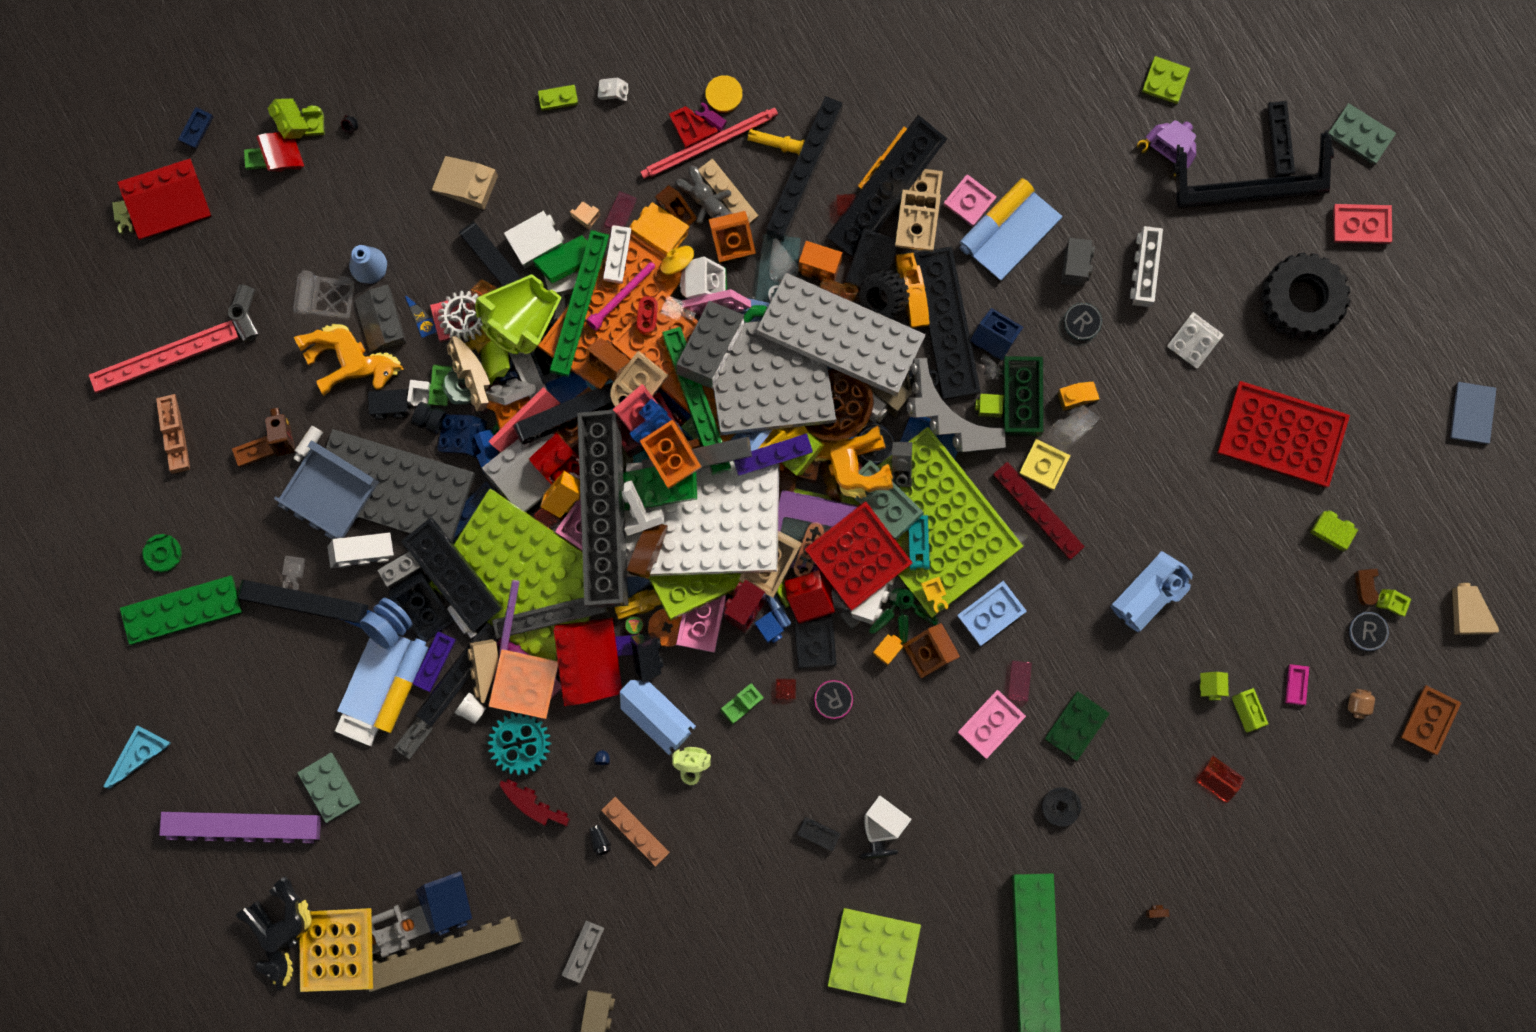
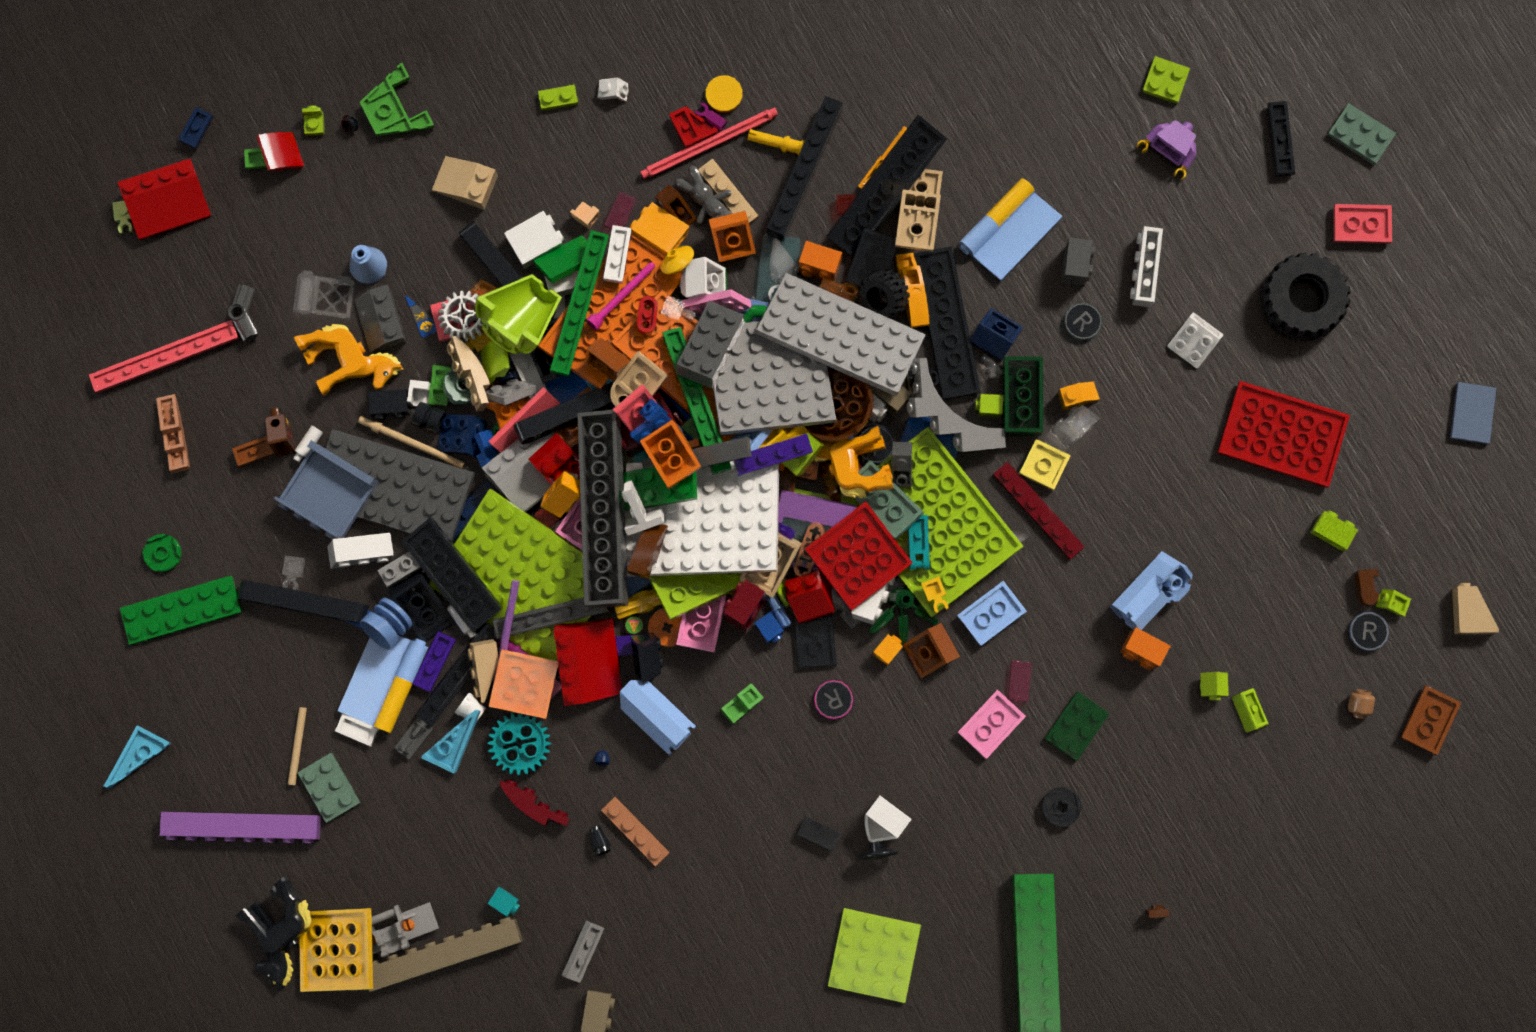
(288, 118): lime brick -> none
(297, 746): none -> tan bar
(378, 427): none -> tan bar
(386, 110): none -> bright green wing
(445, 903): dark blue slope -> none
(451, 748): none -> medium azure wing
(504, 902): none -> teal brick
(691, 760): yellowish green tile -> none
(786, 530): none -> dark purple tile
(786, 689): clear red plate -> none
(970, 200): bright pink plate -> none
(1144, 649): none -> orange brick
(1220, 779): clear red panel -> none
(1254, 189): black piece -> none
(1297, 684): dark pink tile -> none

